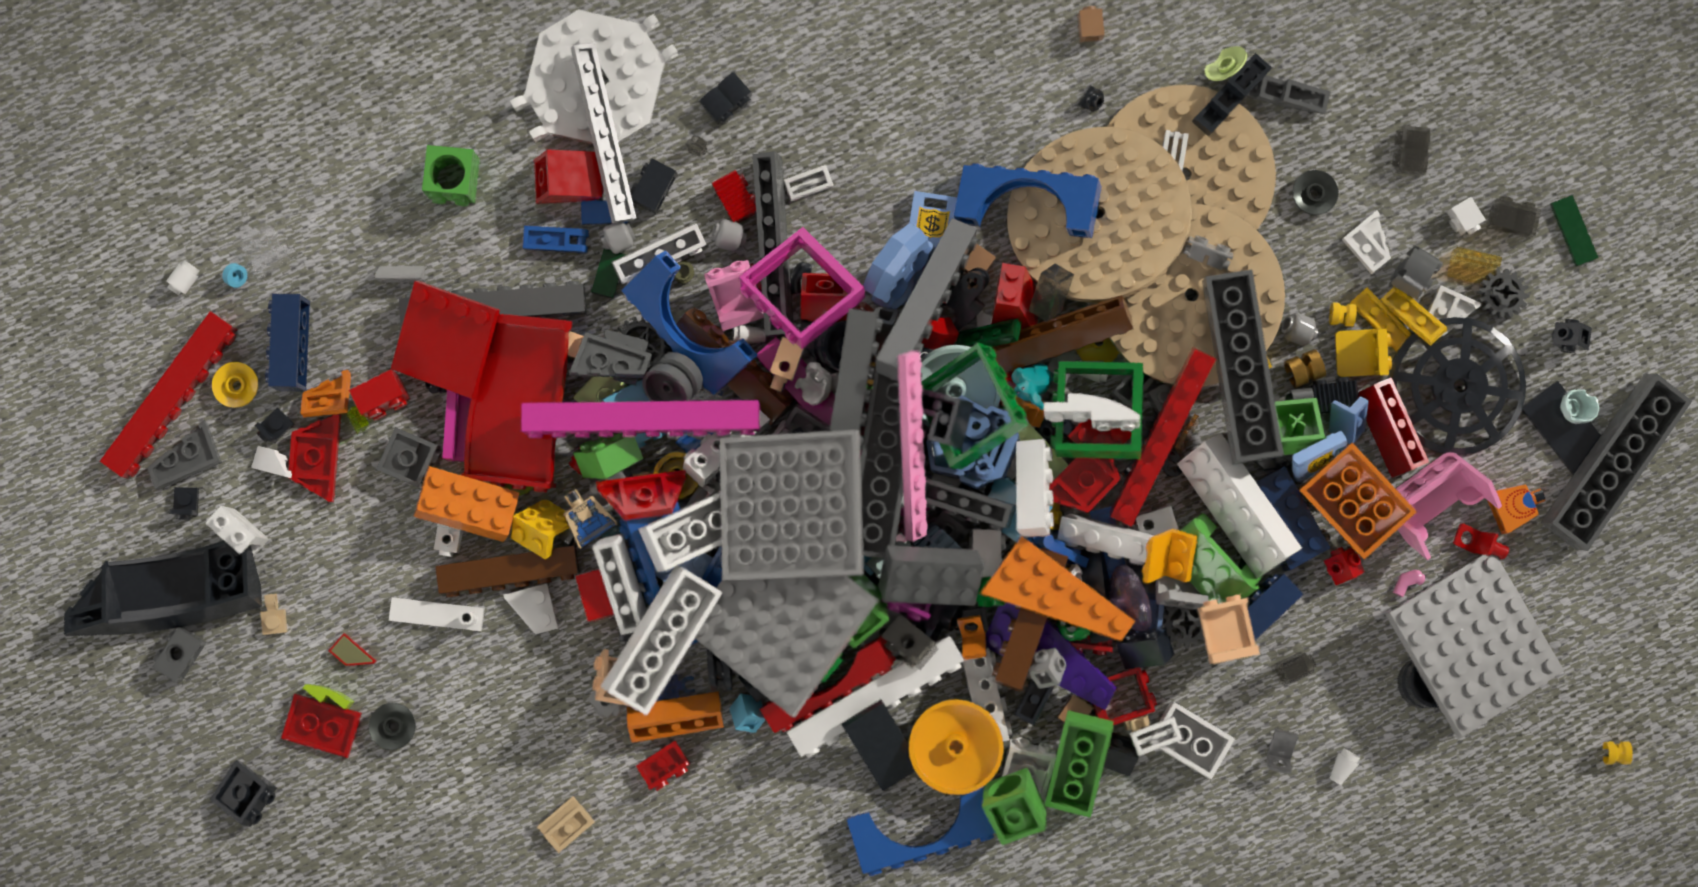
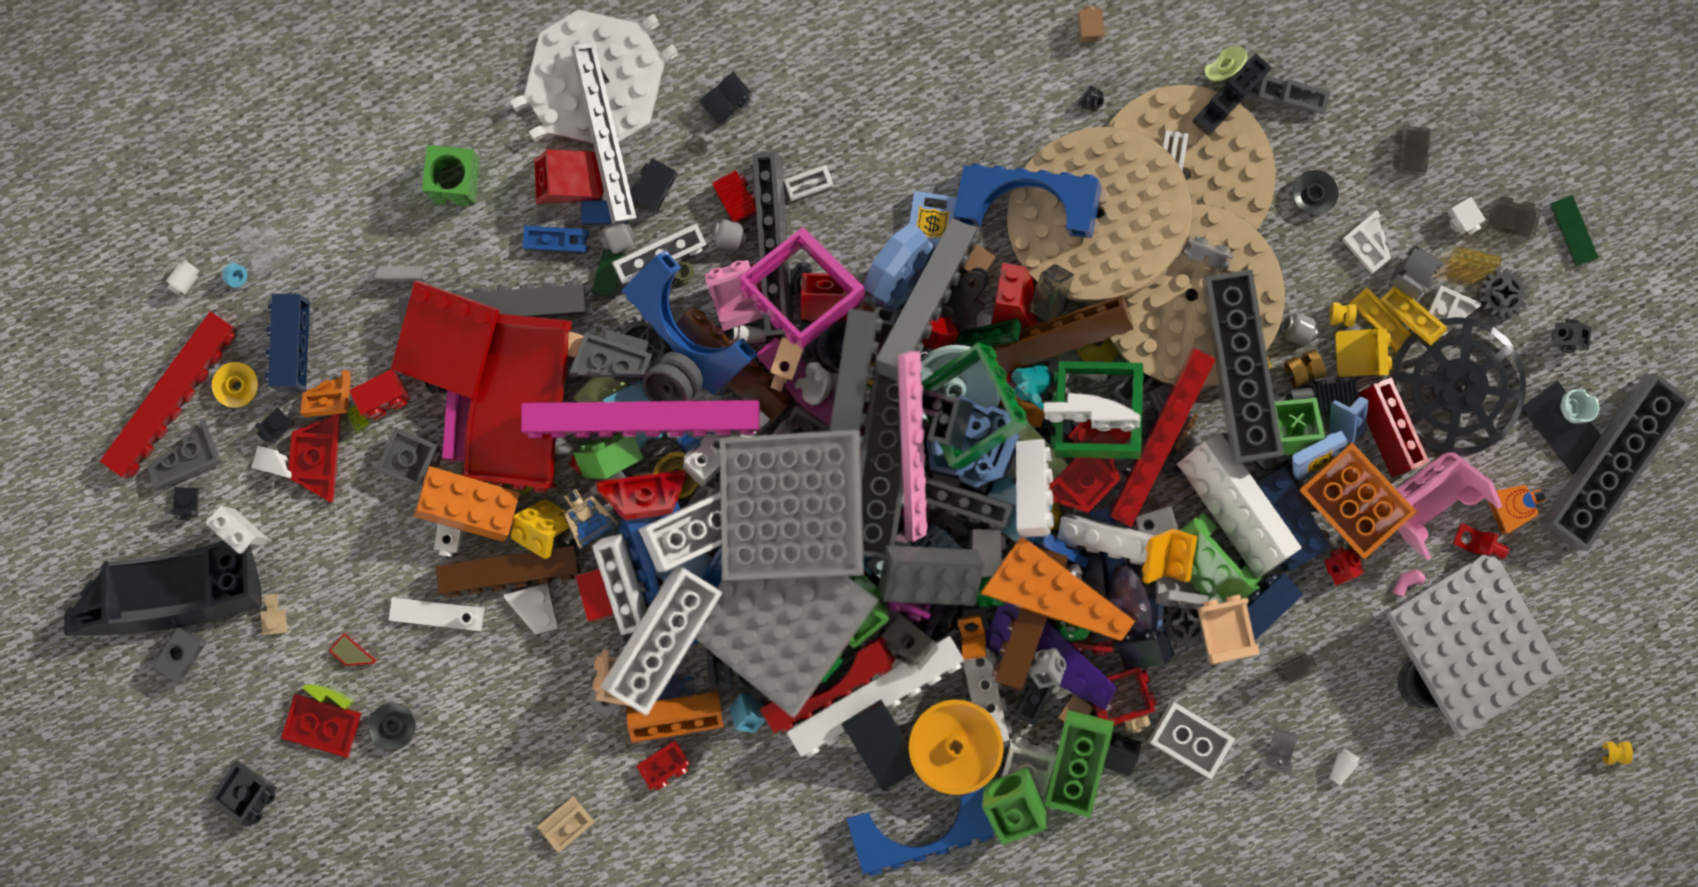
(1137, 743): white tile -> none

